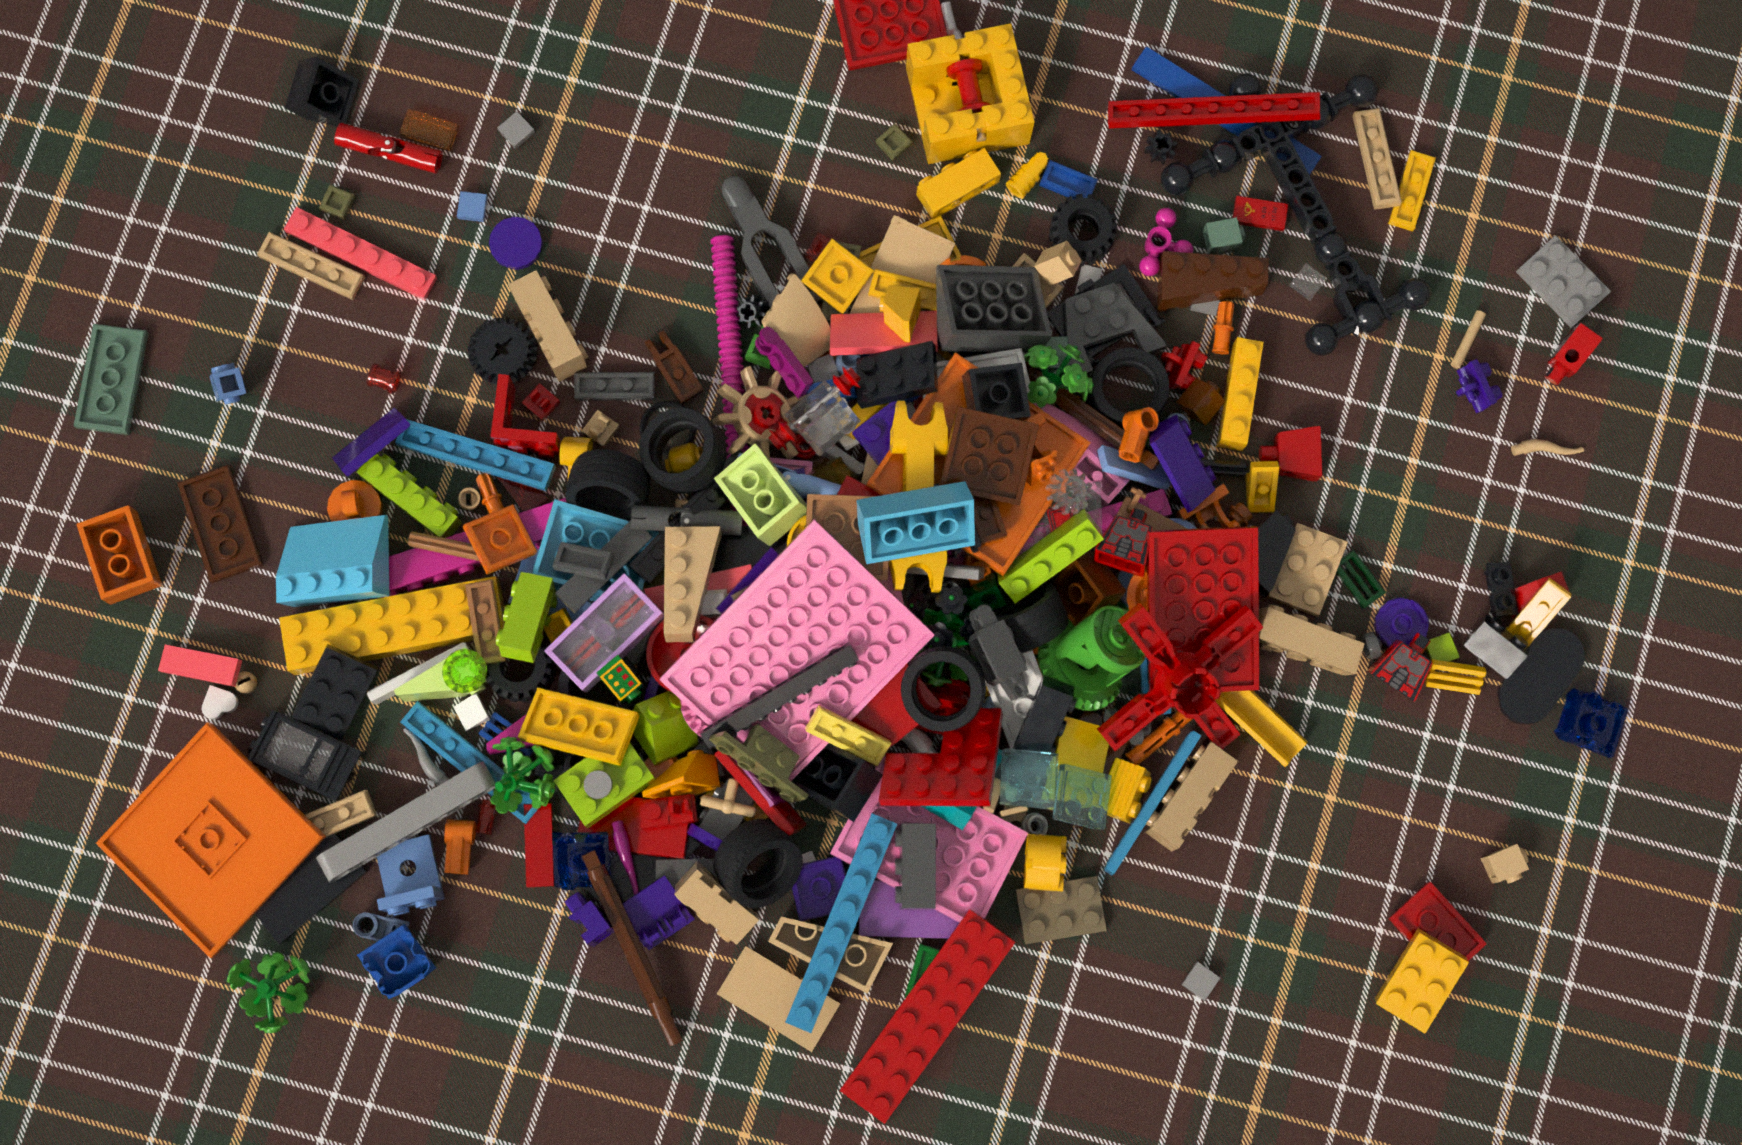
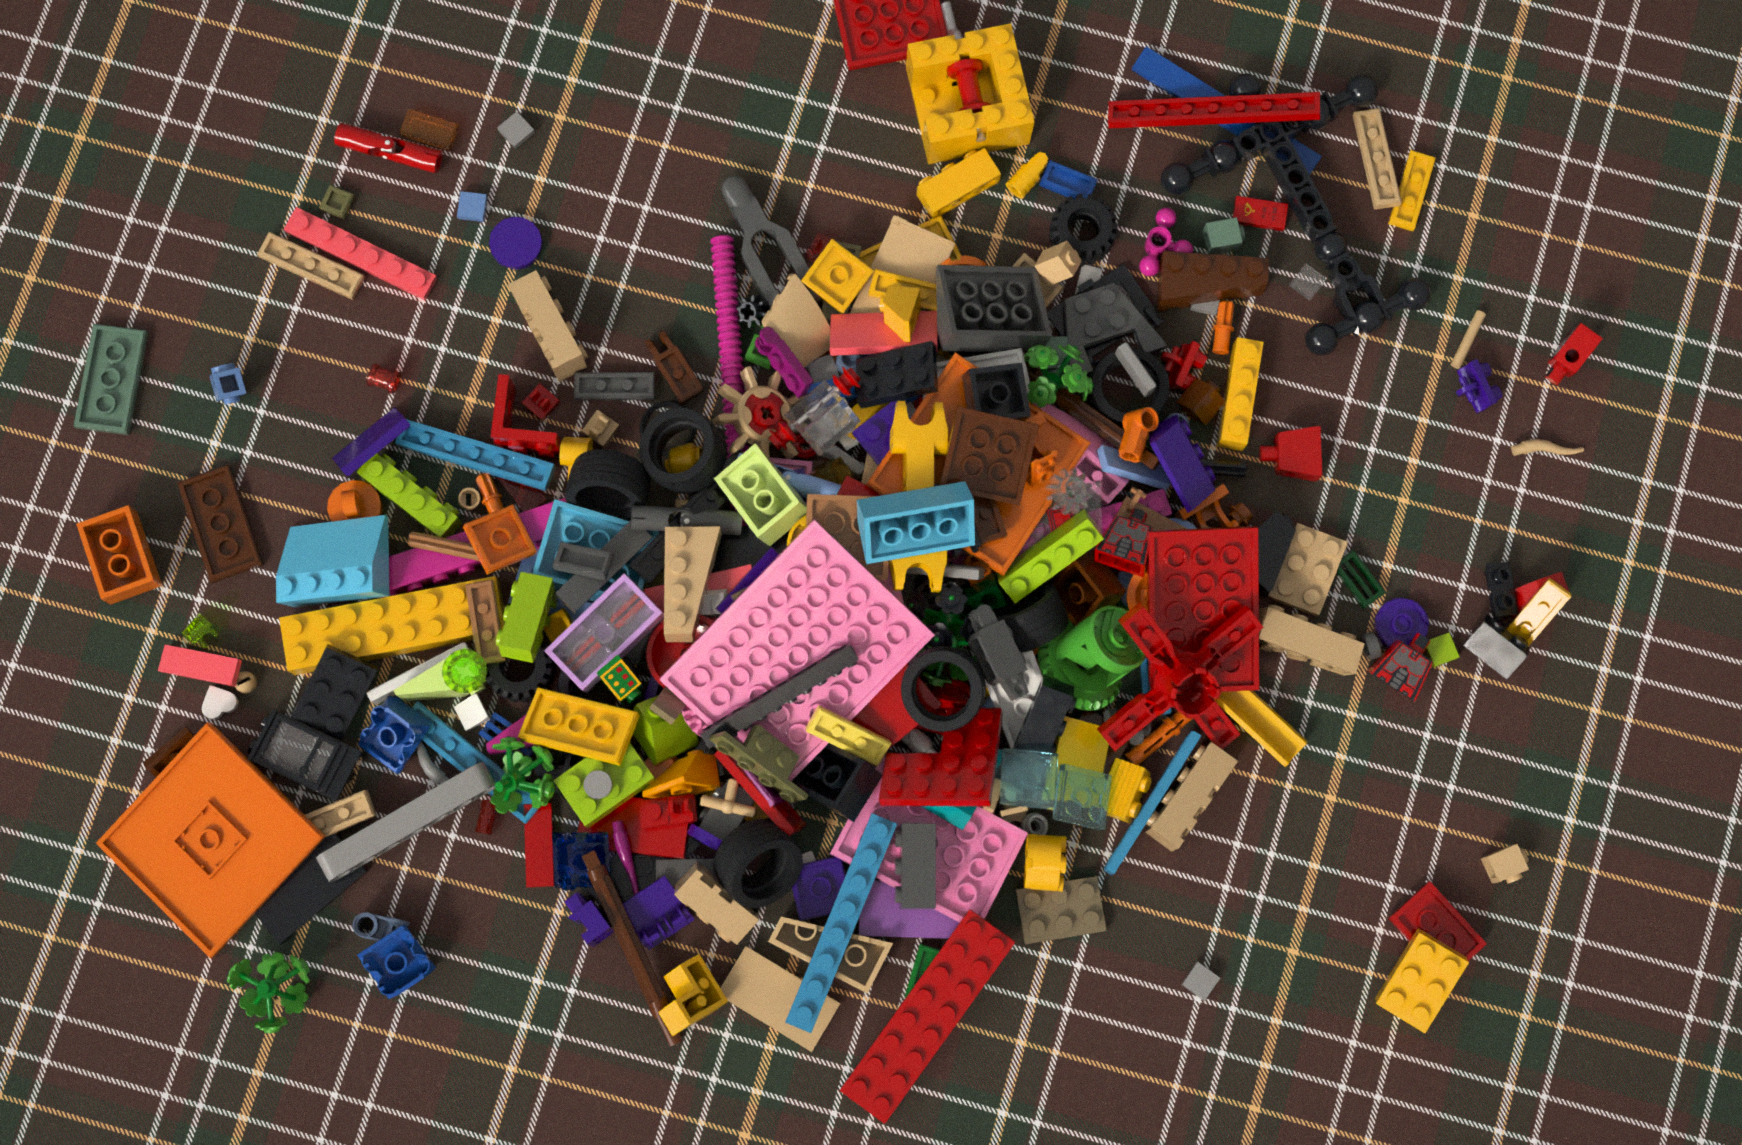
(164, 755): none -> reddish brown plate
(197, 628): none -> clear neon green tile
(321, 92): black slope -> none
(393, 733): none -> blue slope
(417, 890): medium blue bracket -> none
(459, 837): orange piece -> none
(520, 348): black gear -> none
(667, 705): none -> dark tan tile
(695, 995): none -> yellow brick
(894, 142): olive tile -> none
(1135, 369): none -> light grey tile
(1155, 143): black gear -> none
(1262, 486): yellow slope -> none
(1455, 681): yellow tile -> none
(1542, 677): black tile -> none
(1563, 281): light grey plate -> none
(1591, 722): clear blue slope -> none

